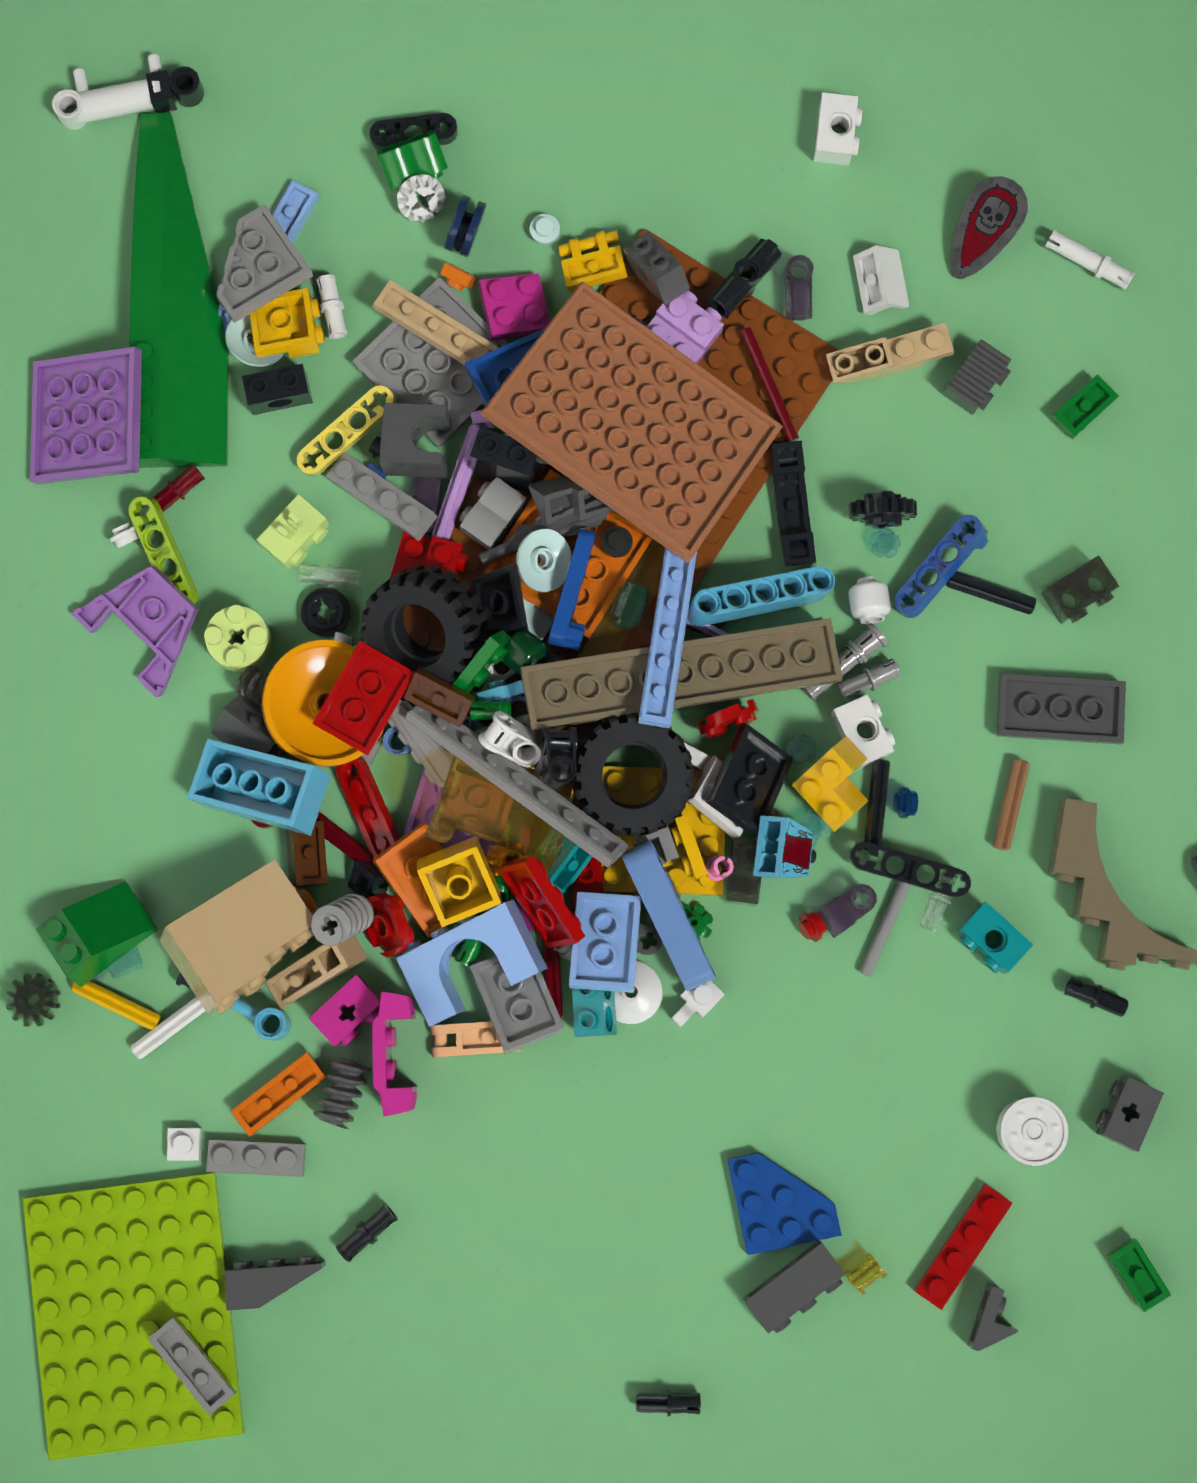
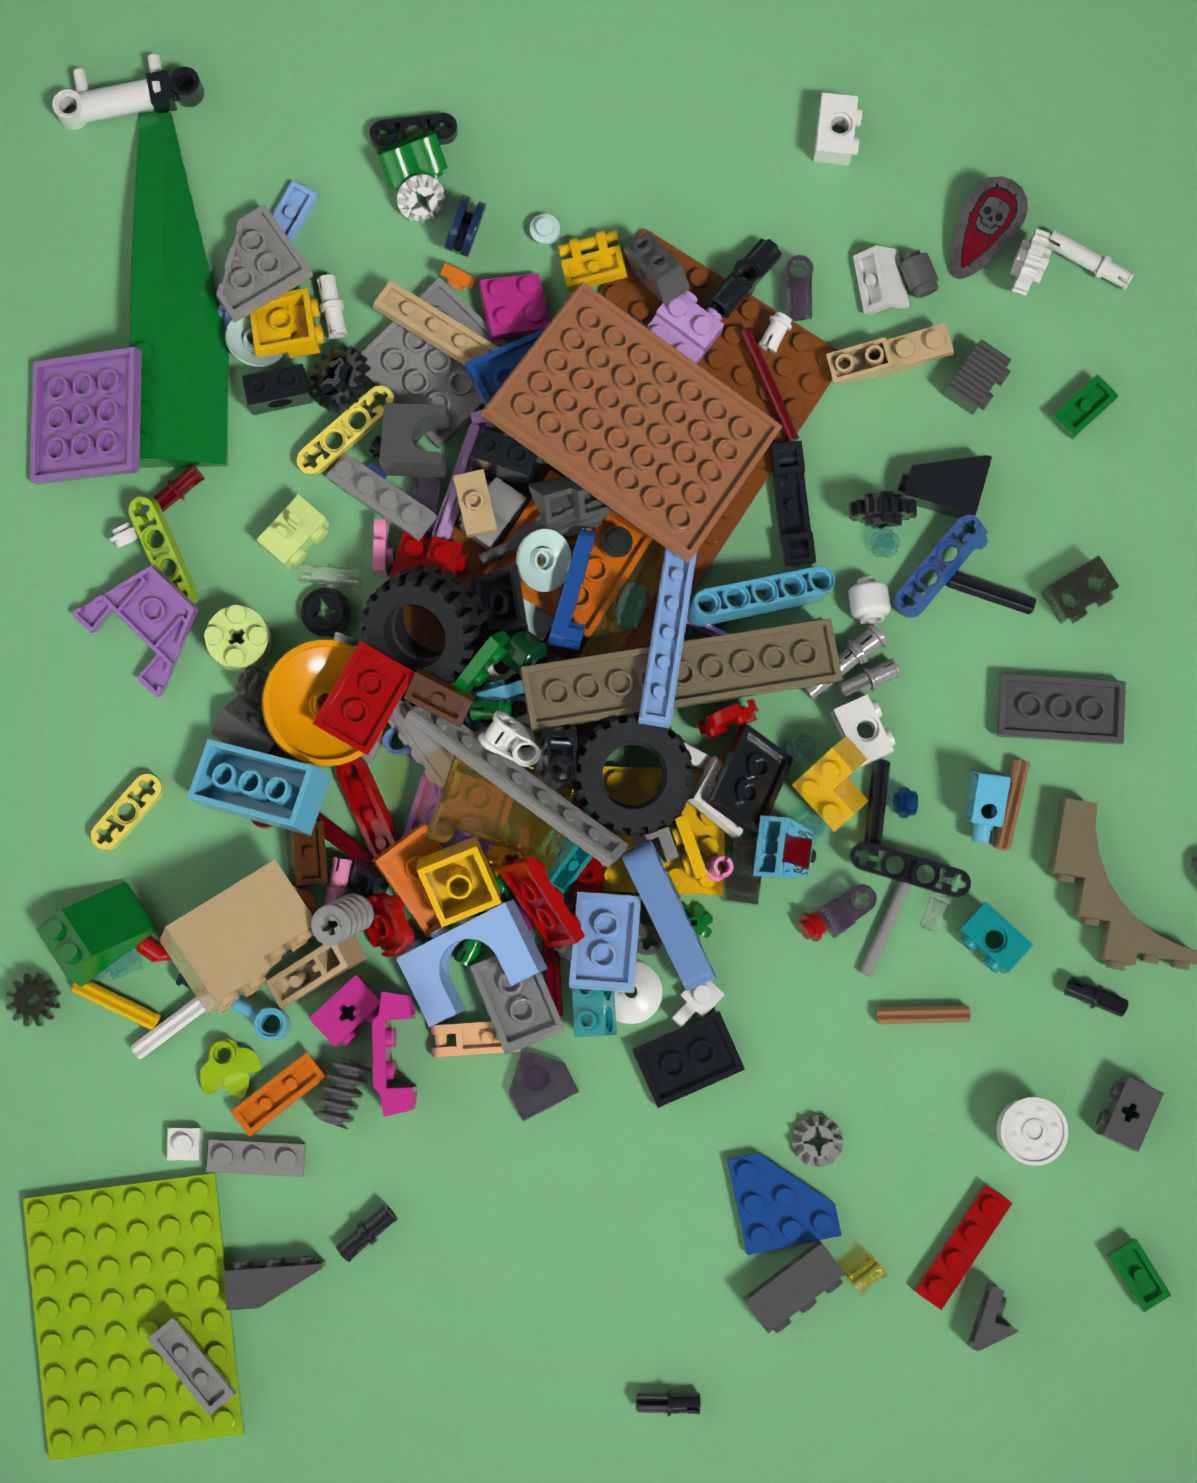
(118, 835): none -> light yellow beam
(152, 950): none -> red arm
(229, 1073): none -> lime plate
(338, 879): none -> bright pink pin
(340, 378): none -> black gear
(382, 555): none -> bright pink plate
(475, 503): none -> tan plate
(539, 1084): none -> plate
(688, 1059): none -> black plate
(775, 332): none -> white pin
(805, 1130): none -> light grey gear
(919, 273): none -> dark grey brick
(923, 1014): none -> medium nougat axle
(948, 485): none -> black slope
(983, 790): none -> medium azure torso
(1030, 262): none -> white gear

